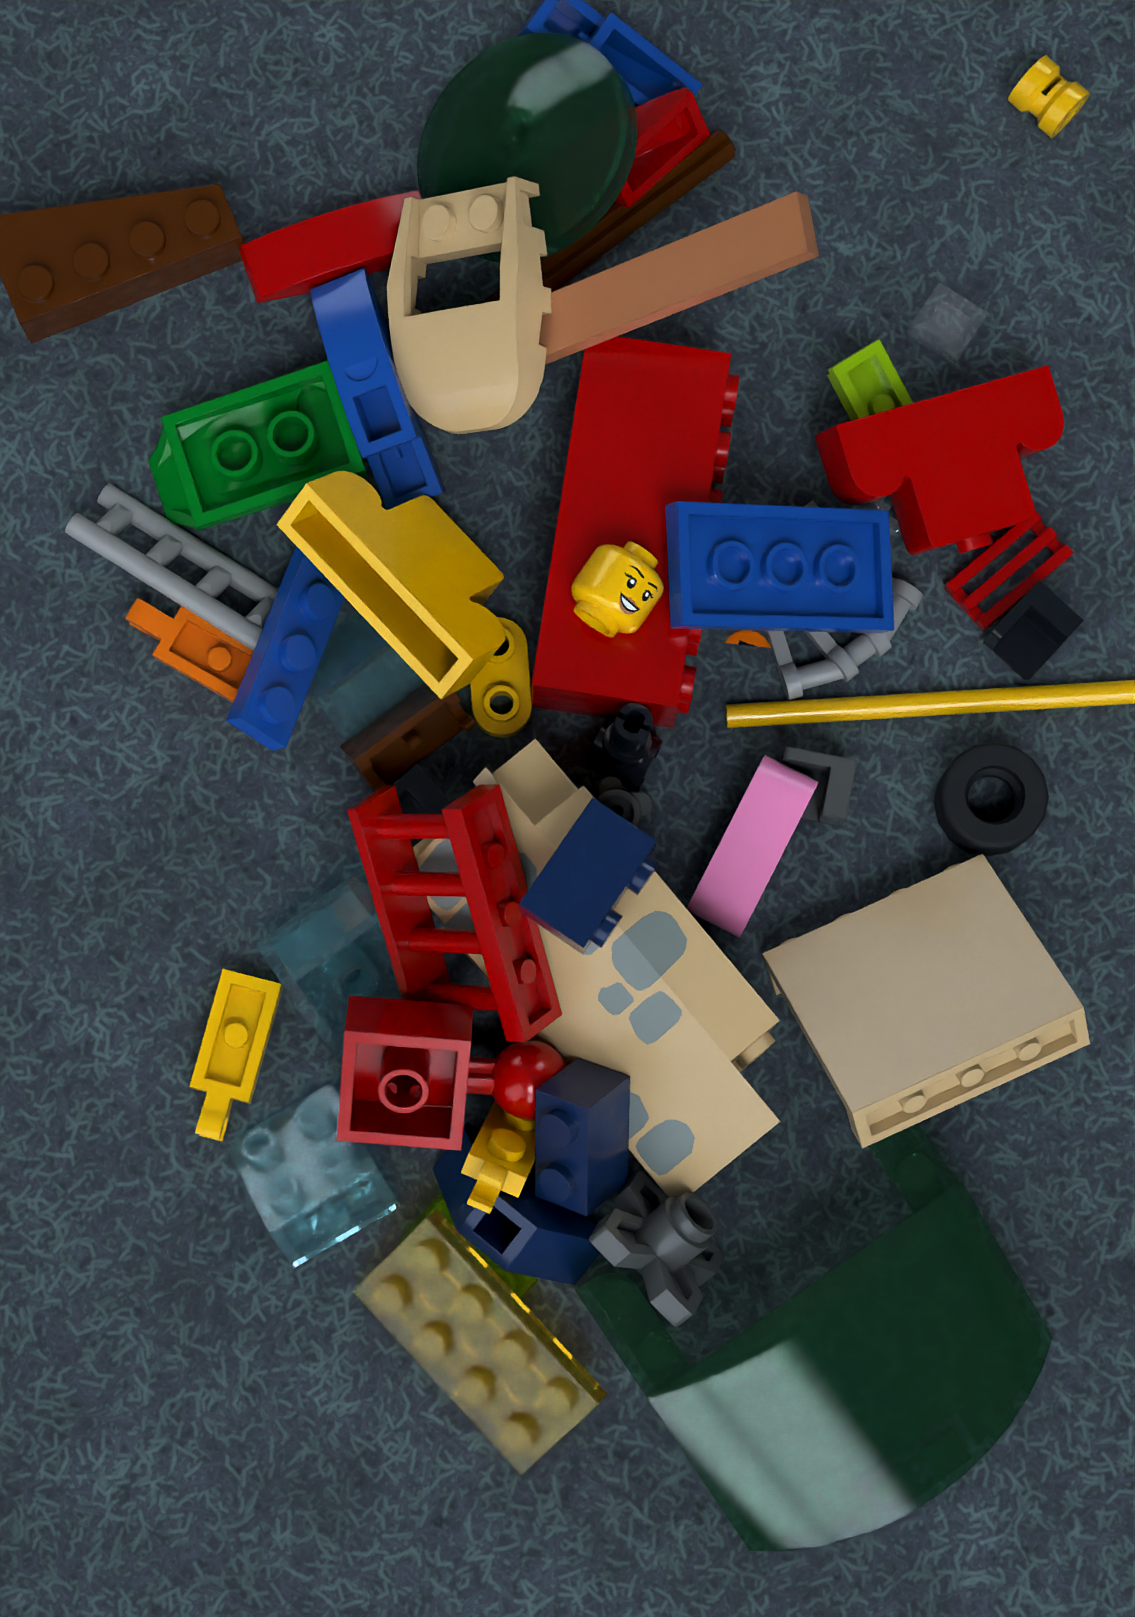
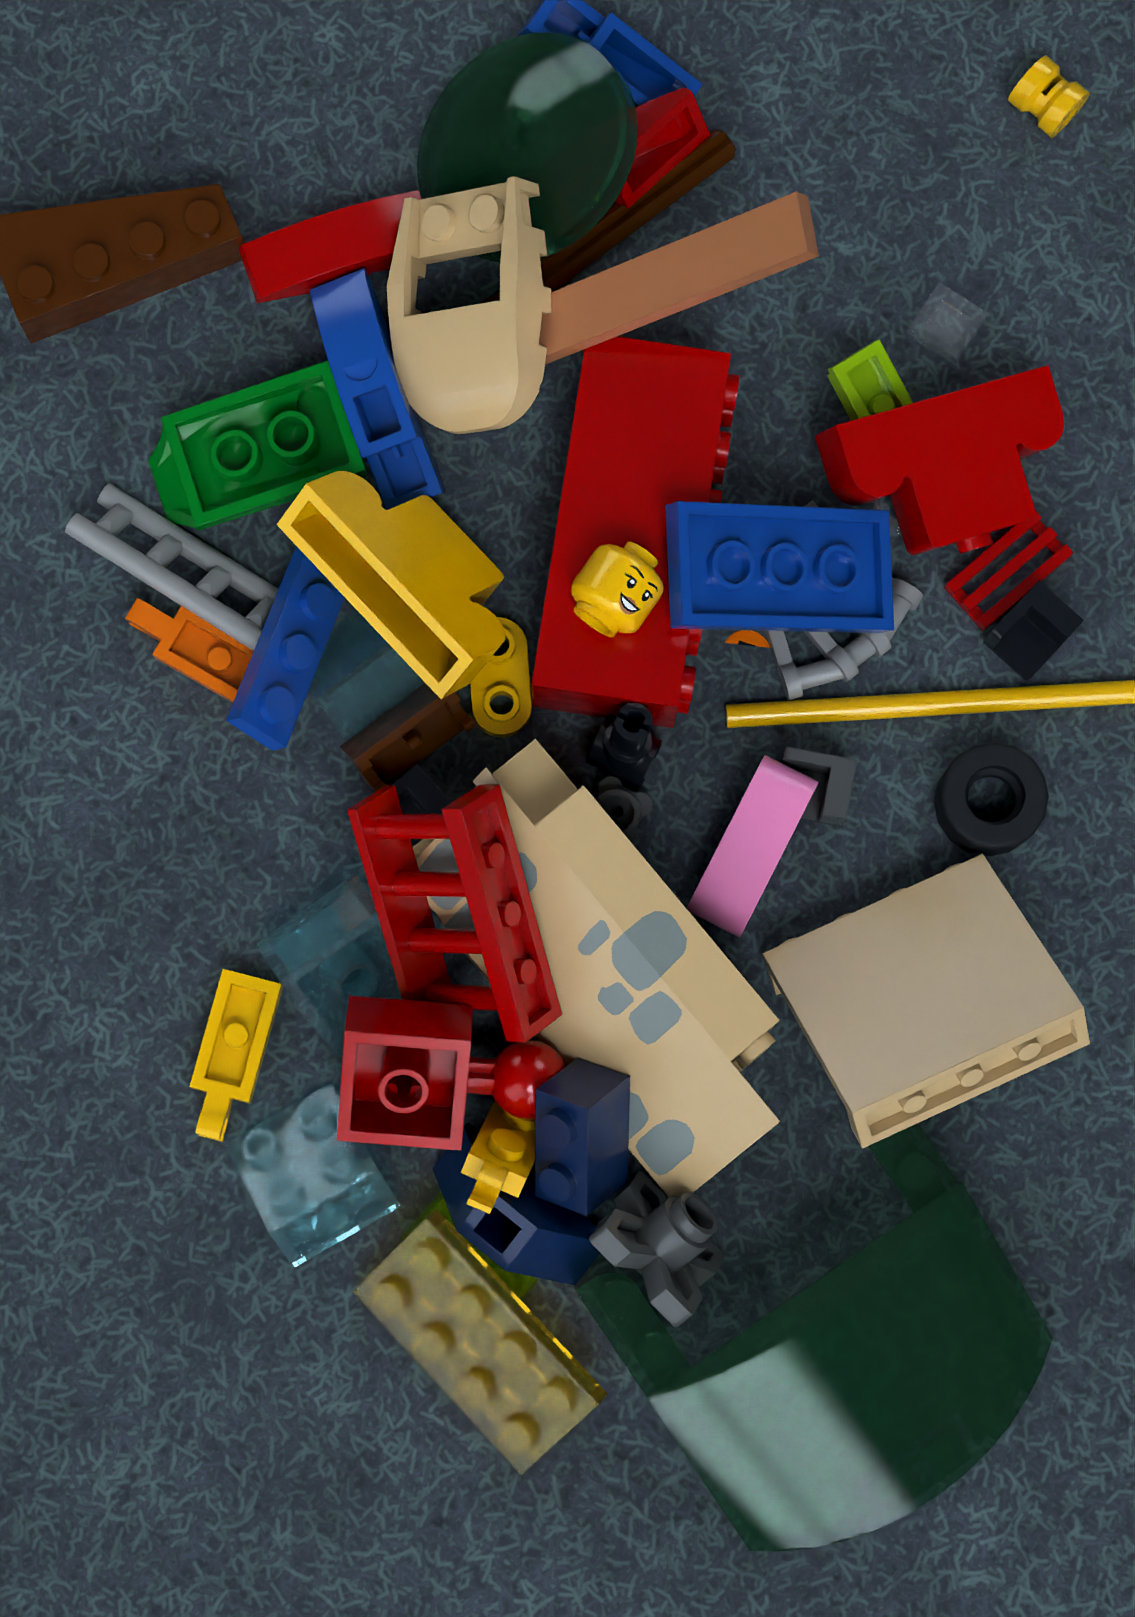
(589, 877): dark blue brick -> none

